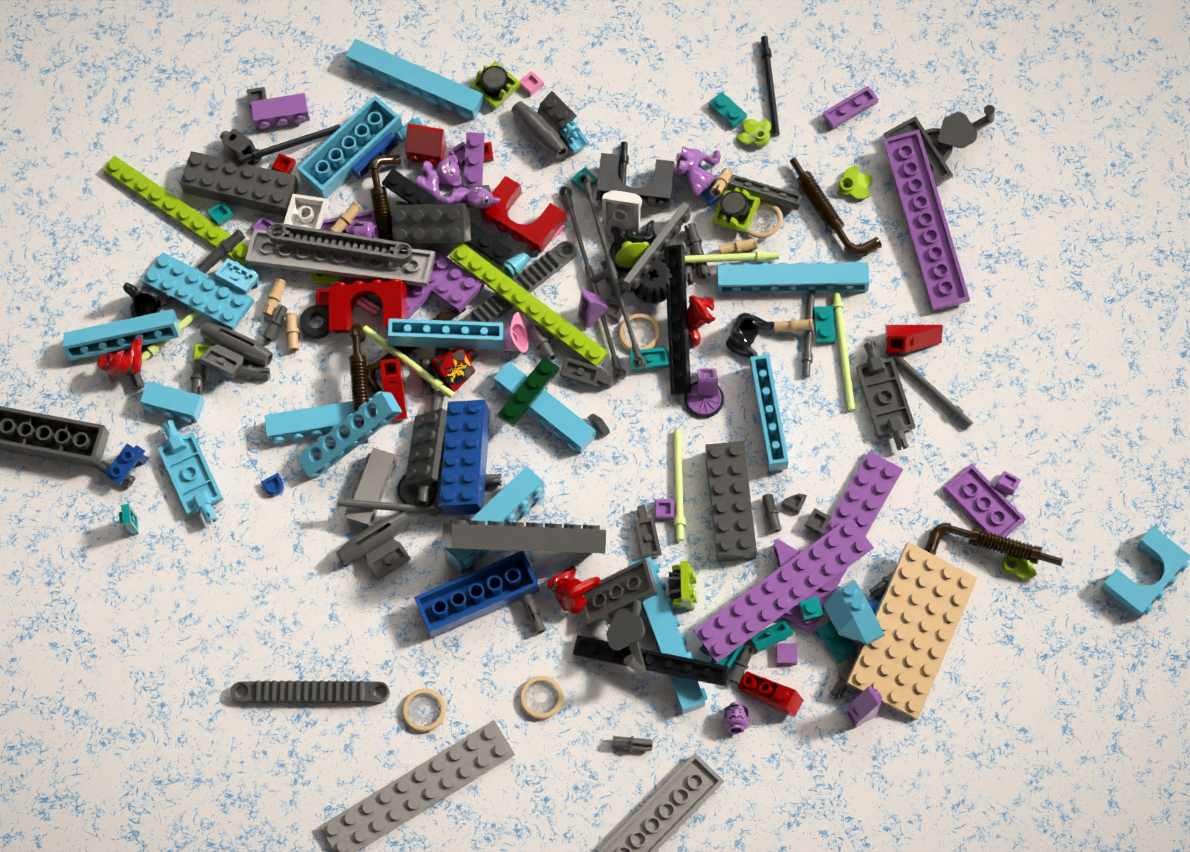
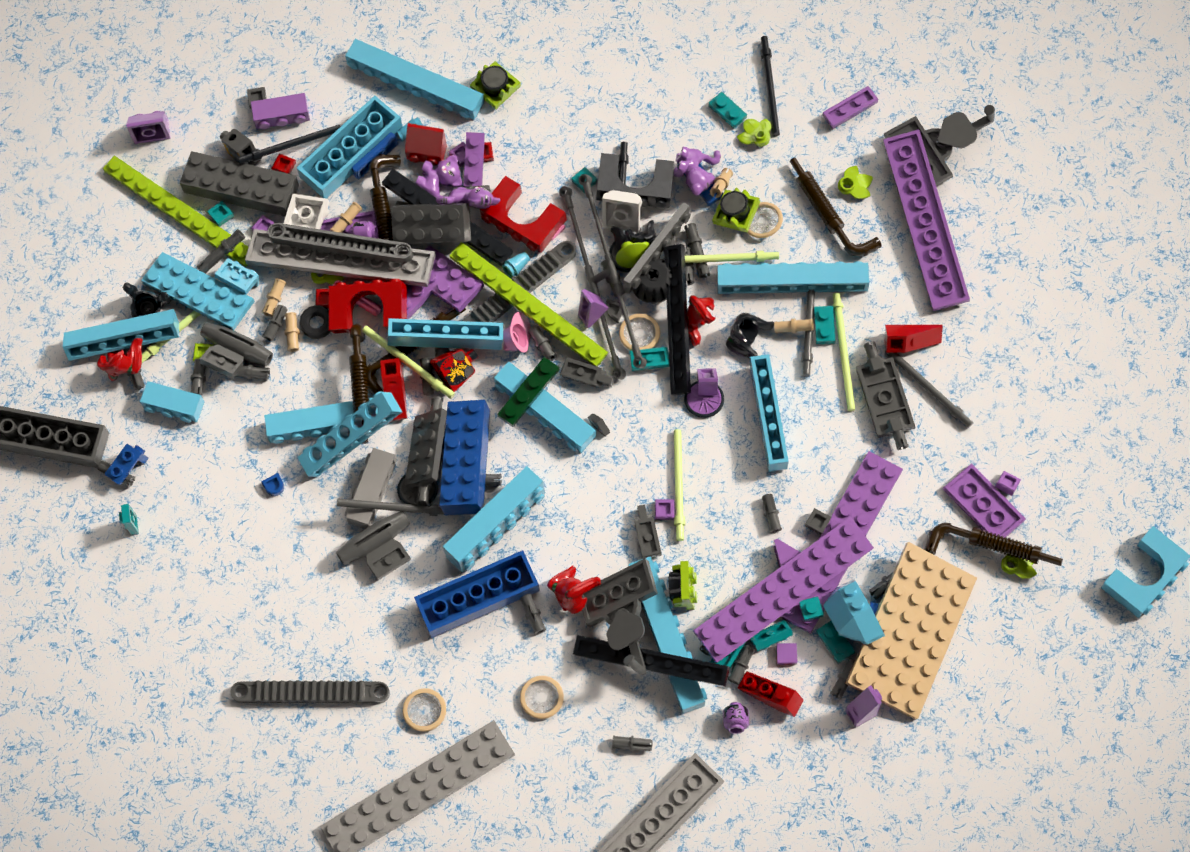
(148, 127): none -> medium lavender slope
(190, 473): medium azure plate -> none
(523, 538): dark grey brick -> none
(531, 83): bright pink tile -> none
(544, 124): dark grey plate -> none
(574, 137): medium azure hips -> none
(730, 501): dark grey brick -> none
(738, 246): tan pin -> none
(766, 192): dark grey plate -> none
(794, 502): dark grey tile -> none

